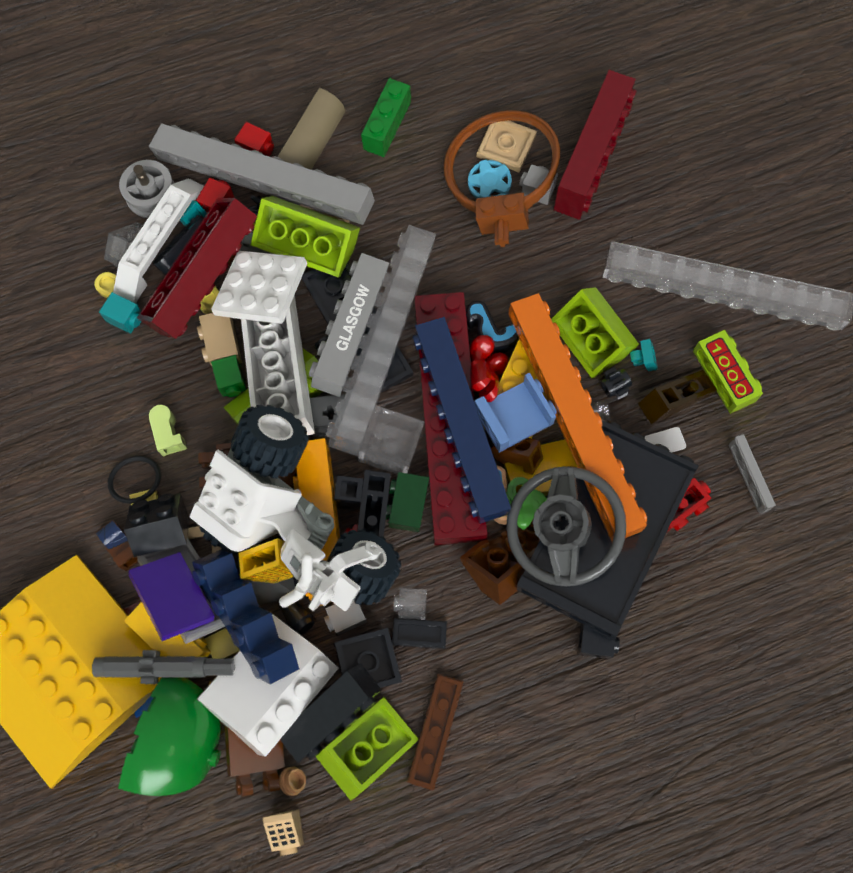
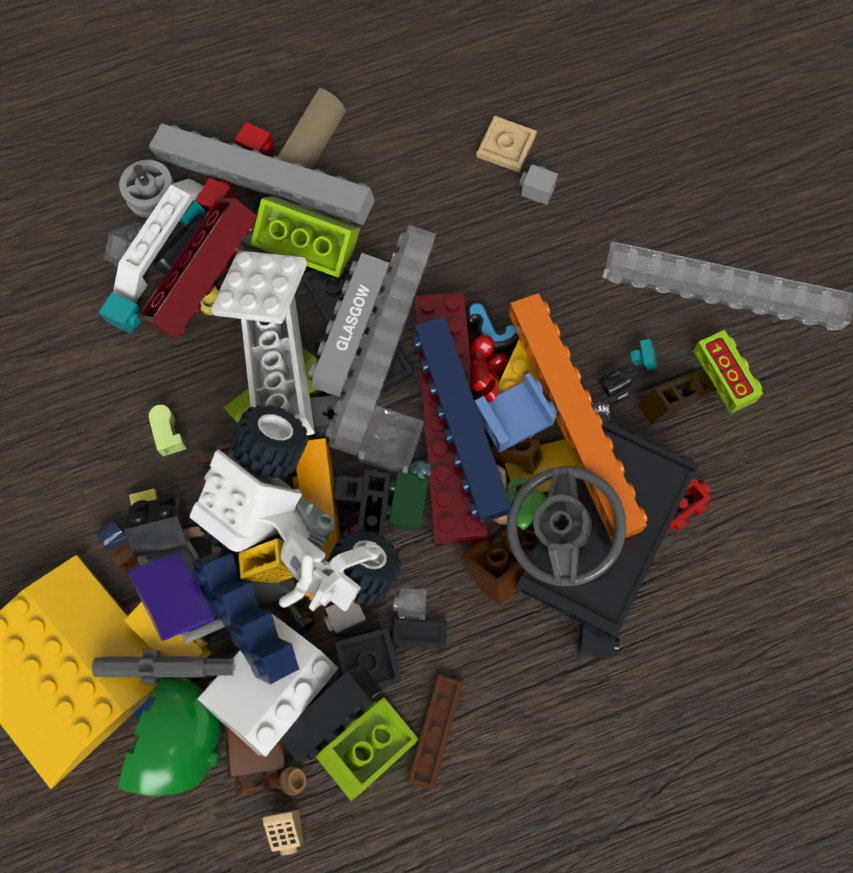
(105, 283): light yellow tile -> none
(124, 462): black tyre -> none
(218, 337): tan brick -> none
(221, 644): light yellow tile -> none
(229, 376): green brick -> none
(386, 117): green brick -> none
(420, 468): none -> clear light blue arm
(489, 179): medium azure wheel -> none
(508, 211): dark orange brick -> none
(594, 332): lime slope -> none
(595, 145): dark red brick -> none
(670, 438): white sticker -> none
(751, 474): light grey tile -> none

